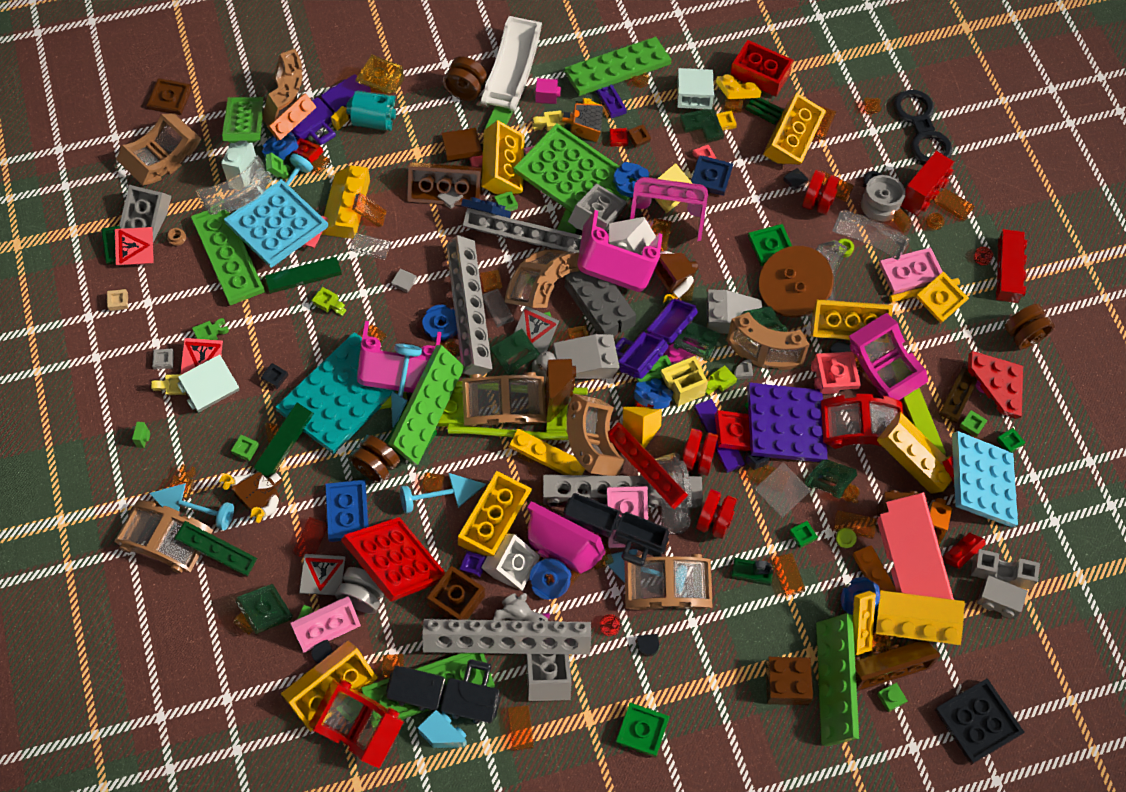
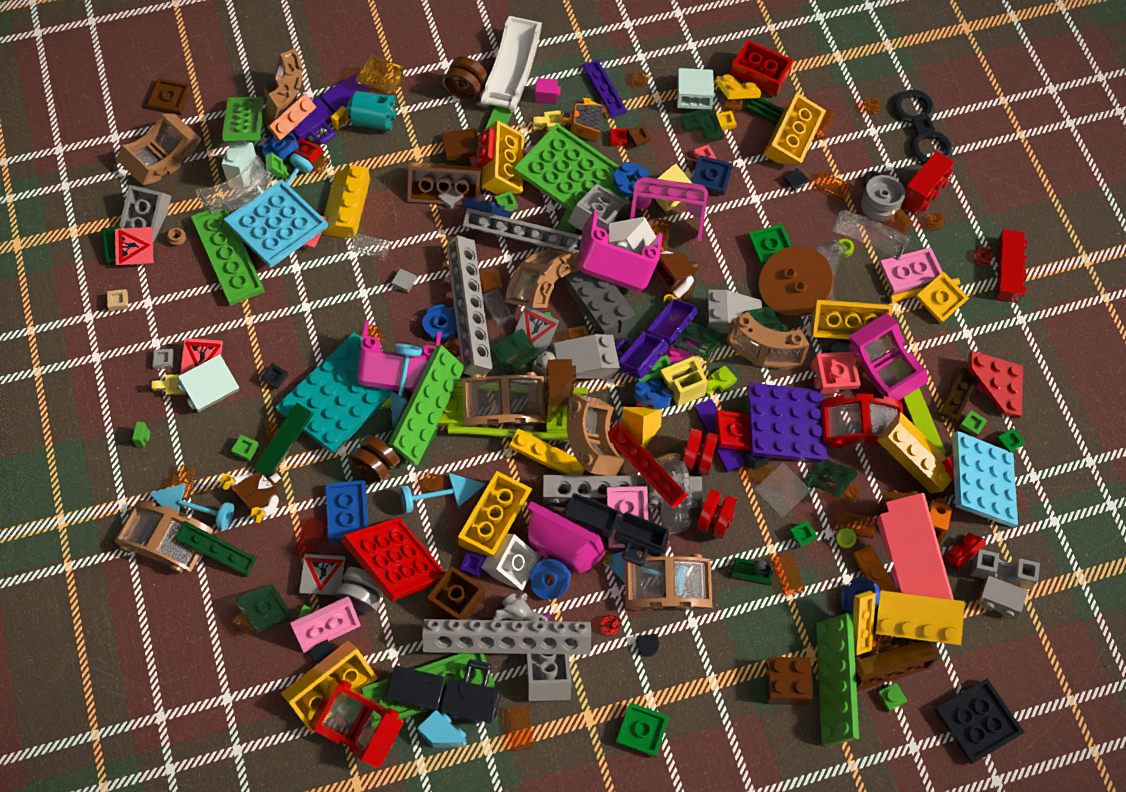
(209, 331): bright green plate -> none
(303, 274): dark green tile -> none
(328, 300): lime plate -> none
(369, 209): clear orange tile -> none
(390, 662): clear orange tile -> none
(486, 147): none -> red plate
(617, 66): bright green plate -> none
(744, 370): light grey tile -> none
(822, 192): red wheel -> none
(954, 204): clear orange tile -> none
(1029, 326): reddish brown wheel -> none

